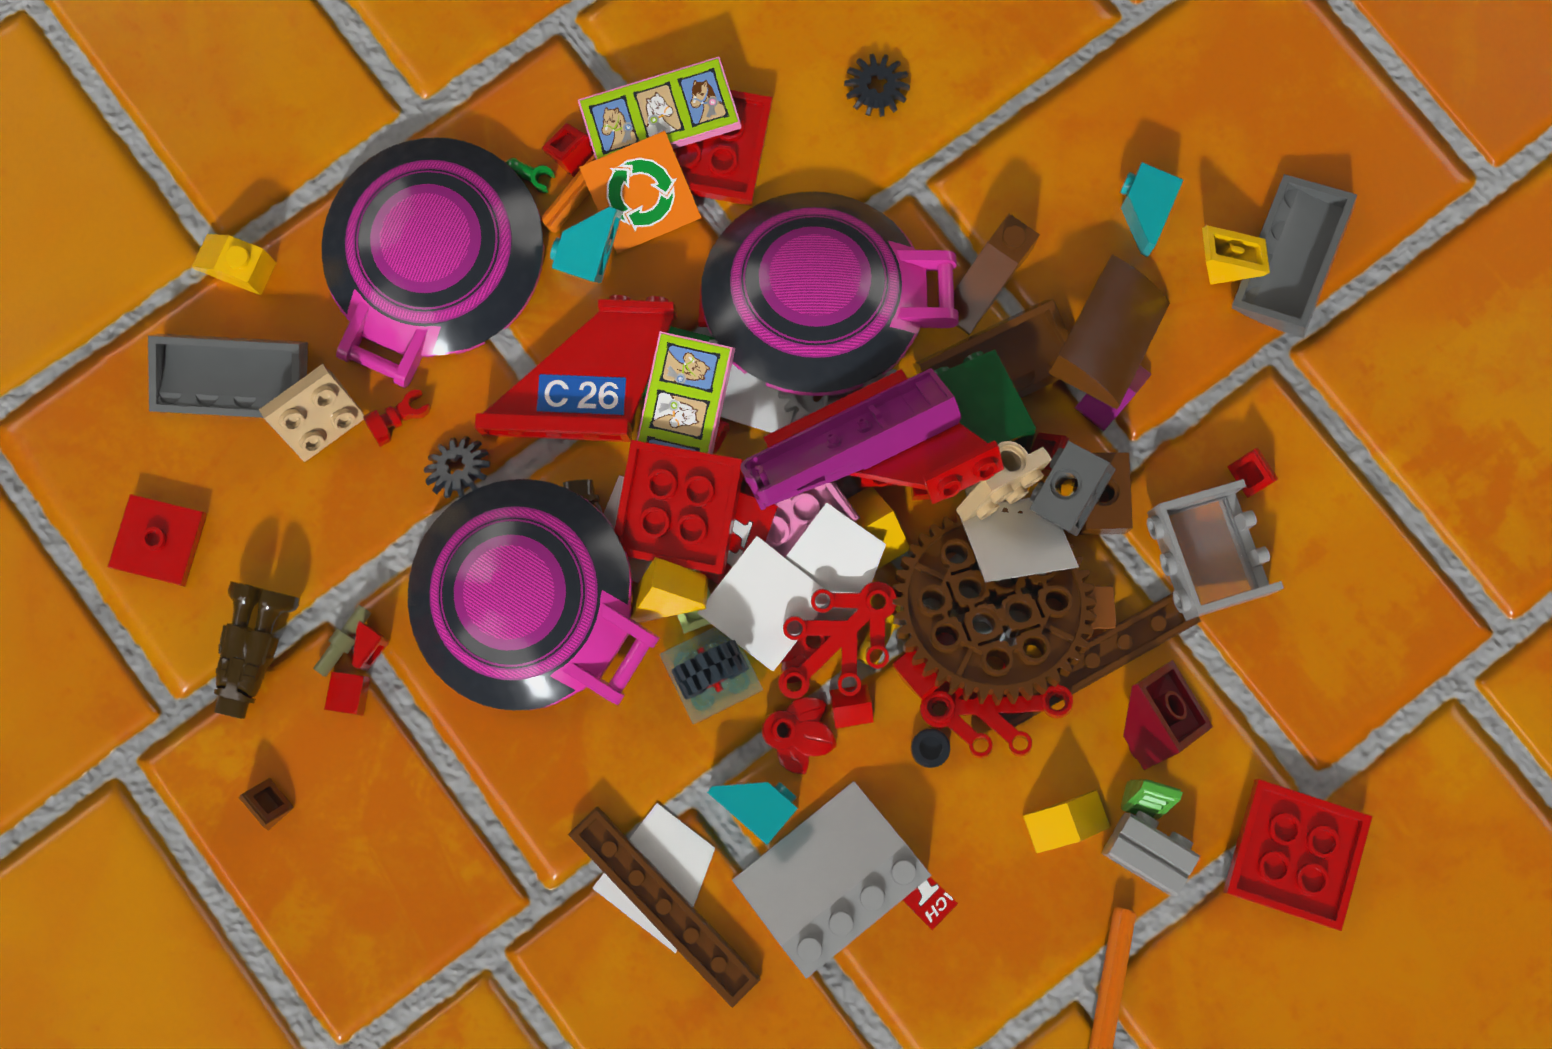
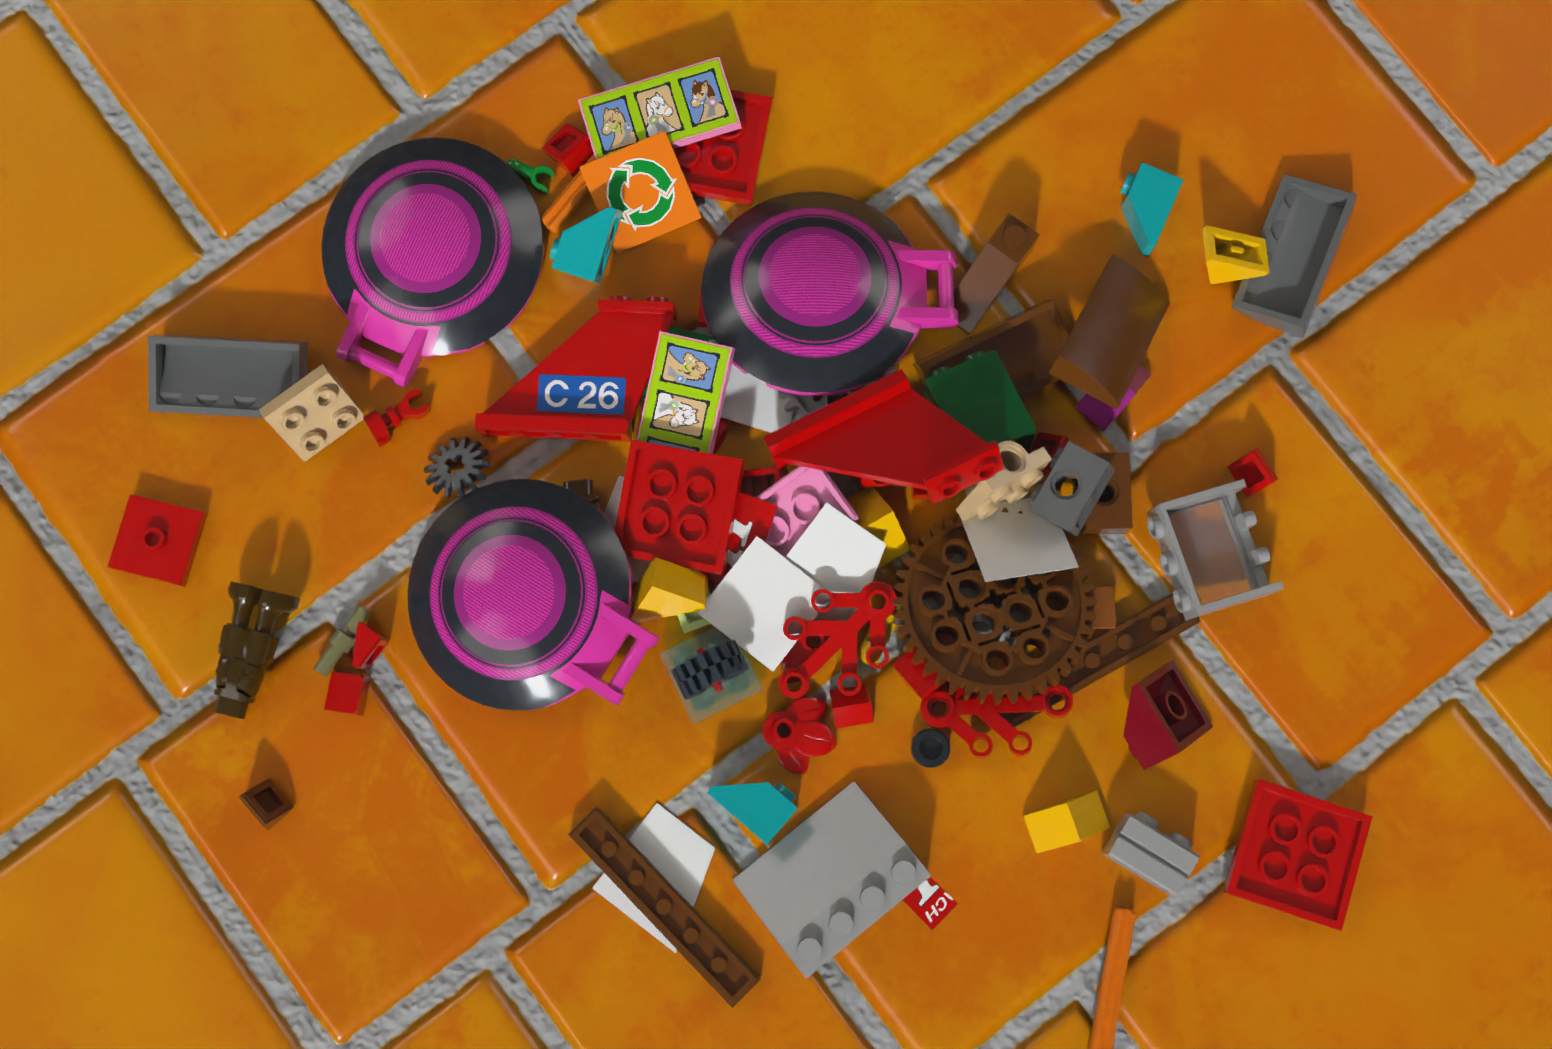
(235, 262): yellow slope -> none
(853, 439): magenta piece -> none
(871, 97): black gear -> none
(1149, 797): bright green slope -> none

